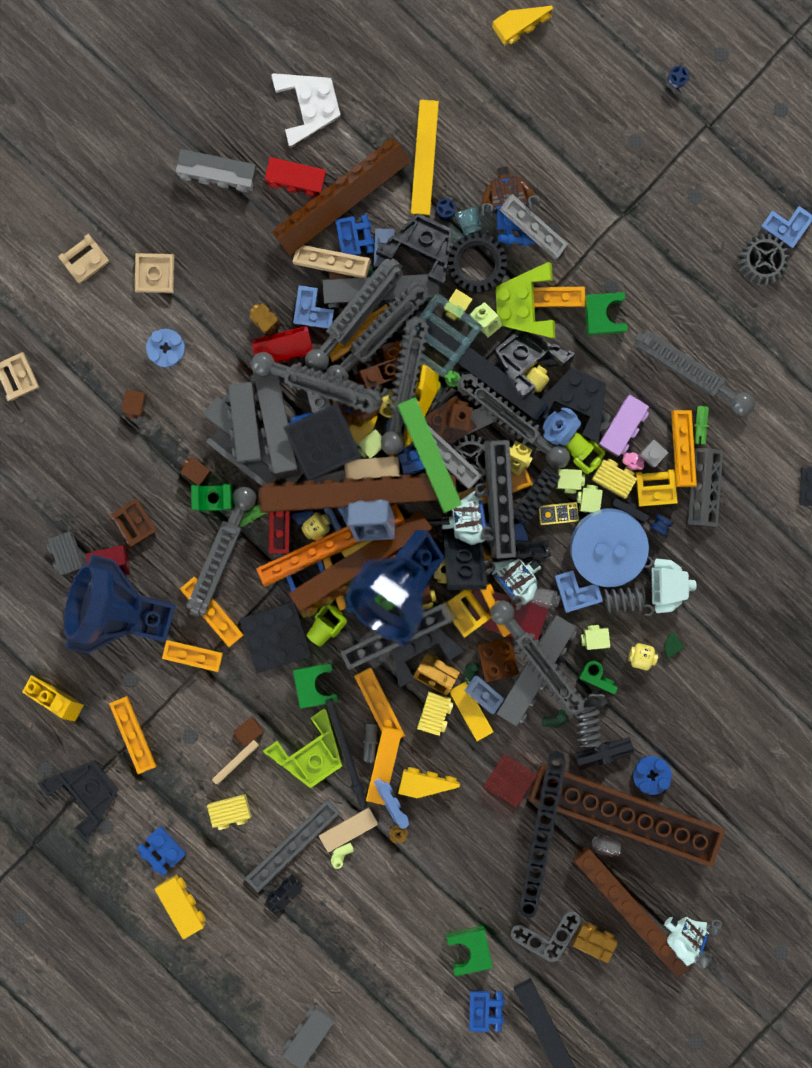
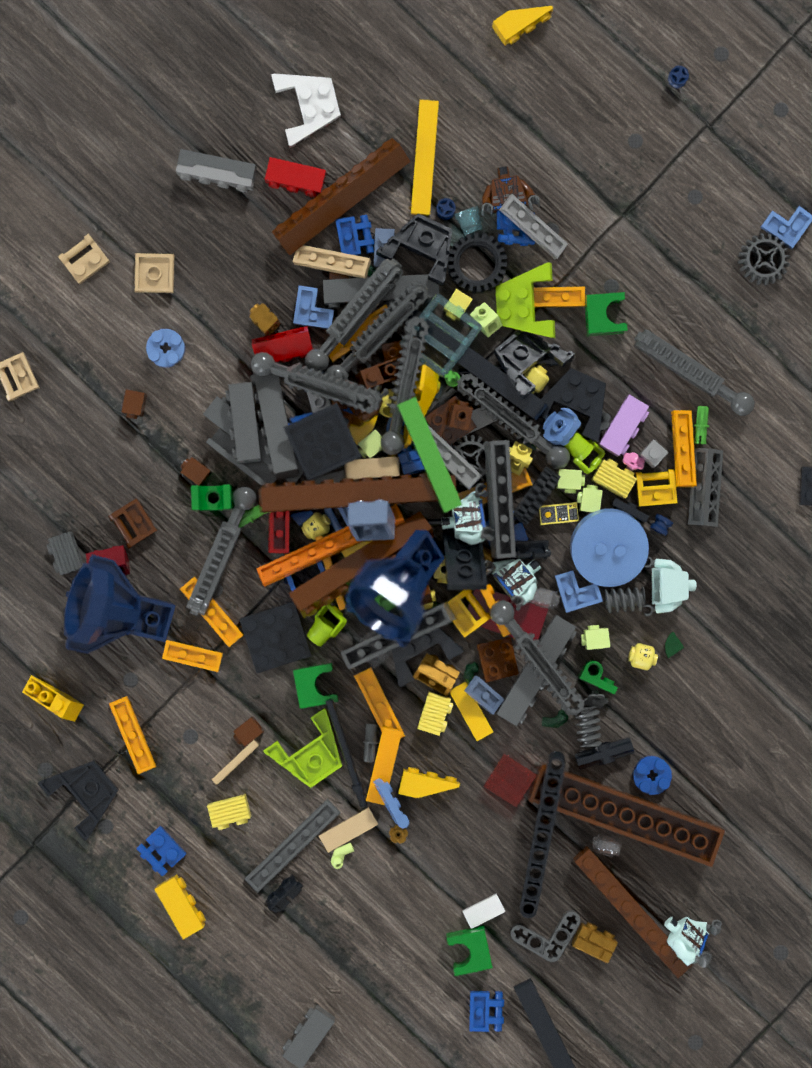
(483, 911): none -> white tile

